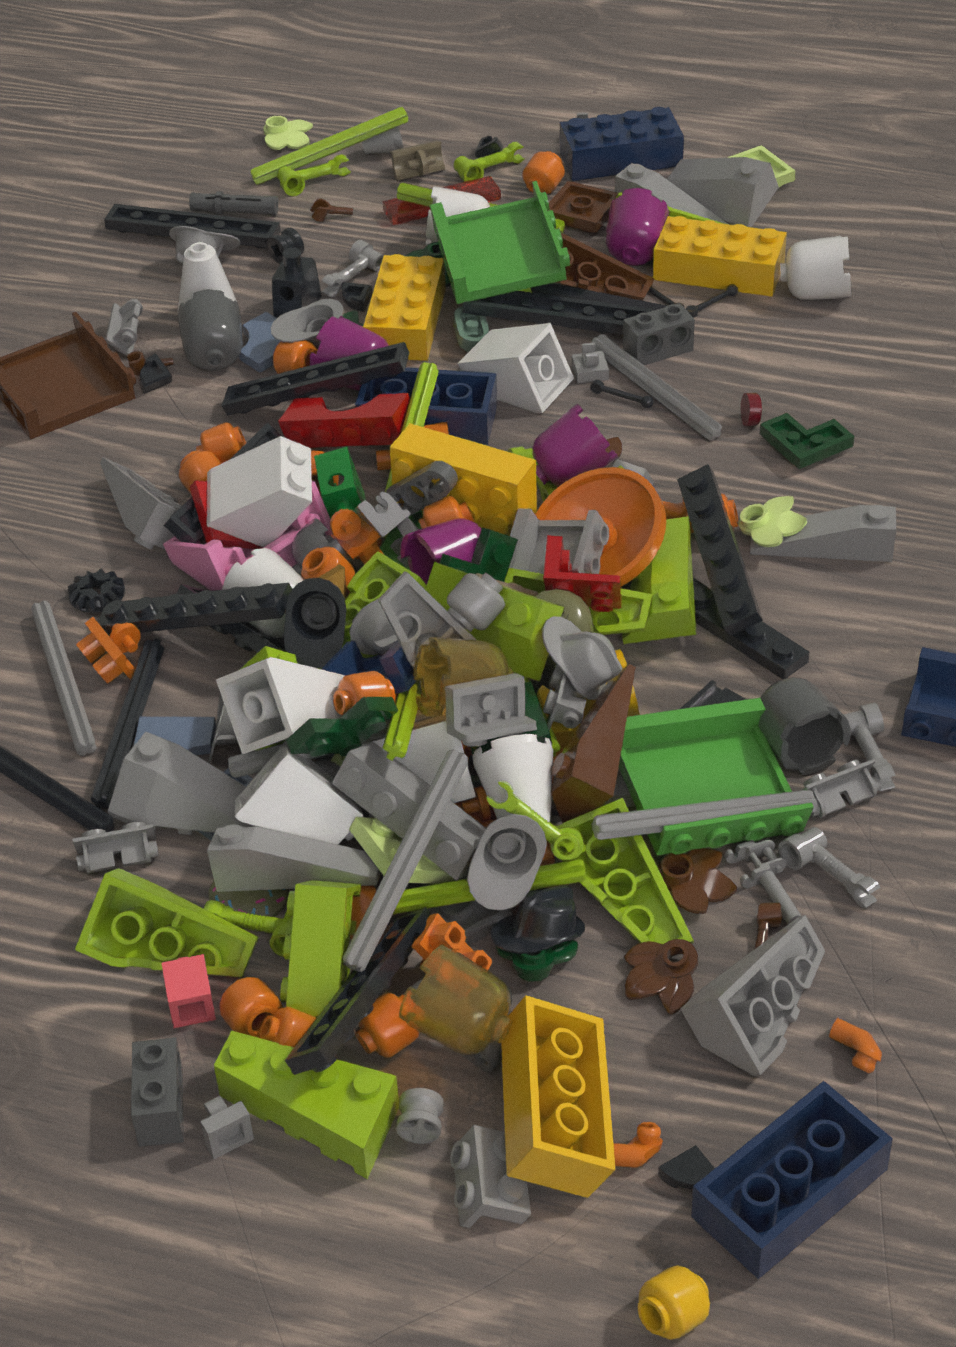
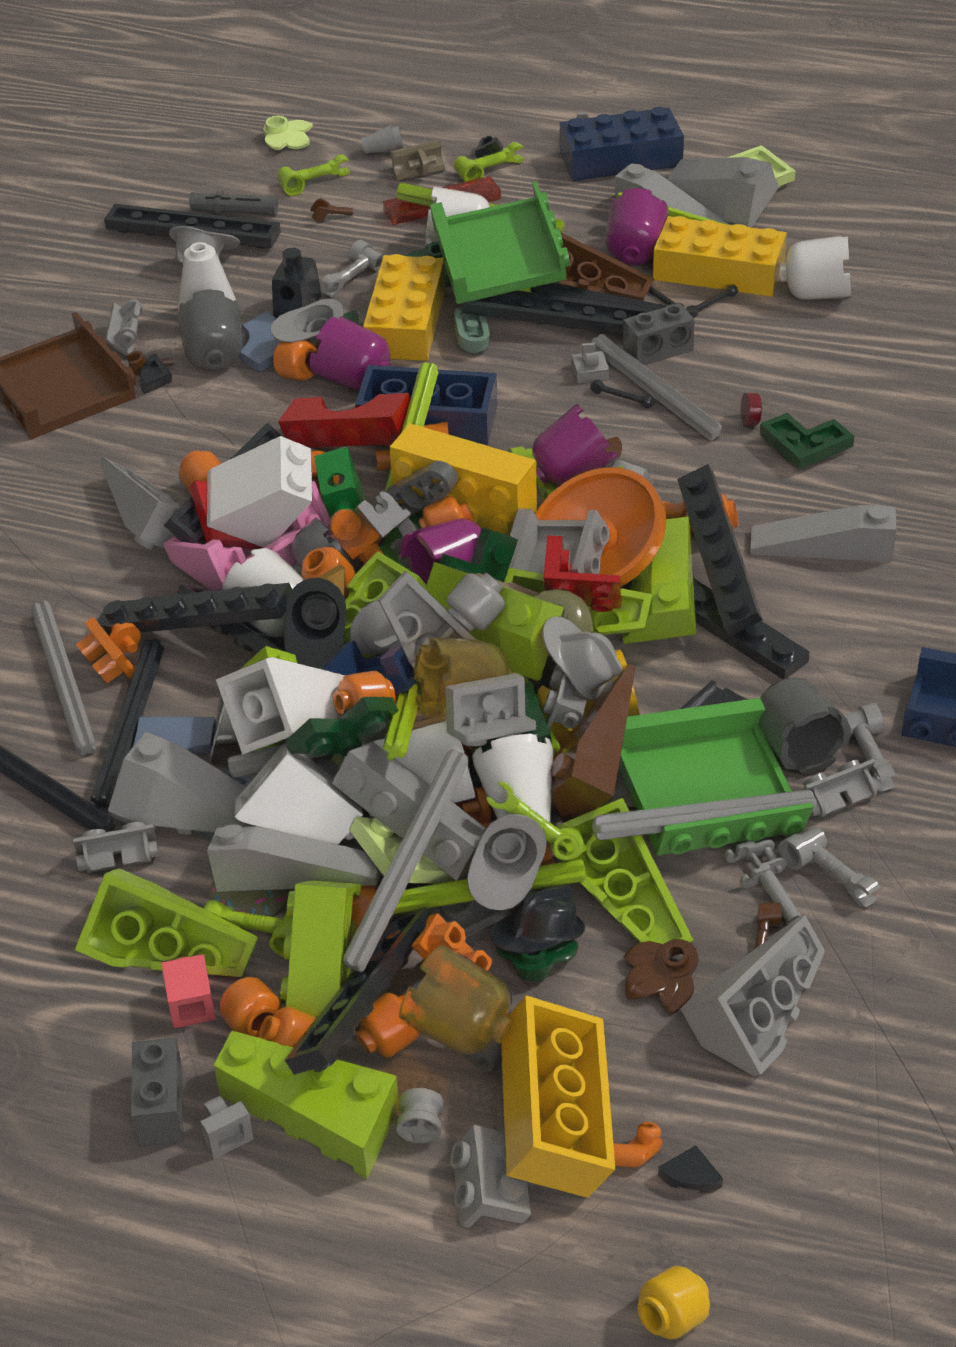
(86, 599): black gear -> none
(222, 441): orange head -> none
(288, 239): black wheel -> none
(316, 378): black plate -> none
(330, 145): lime axle -> none
(356, 295): black tile -> none
(527, 365): white slope -> none
(545, 169): orange head -> none
(582, 206): reddish brown plate -> none
(695, 879): reddish brown plate -> none
(771, 521): yellowish green plate -> none
(790, 1178): dark blue brick -> none
(860, 1040): orange arm -> none

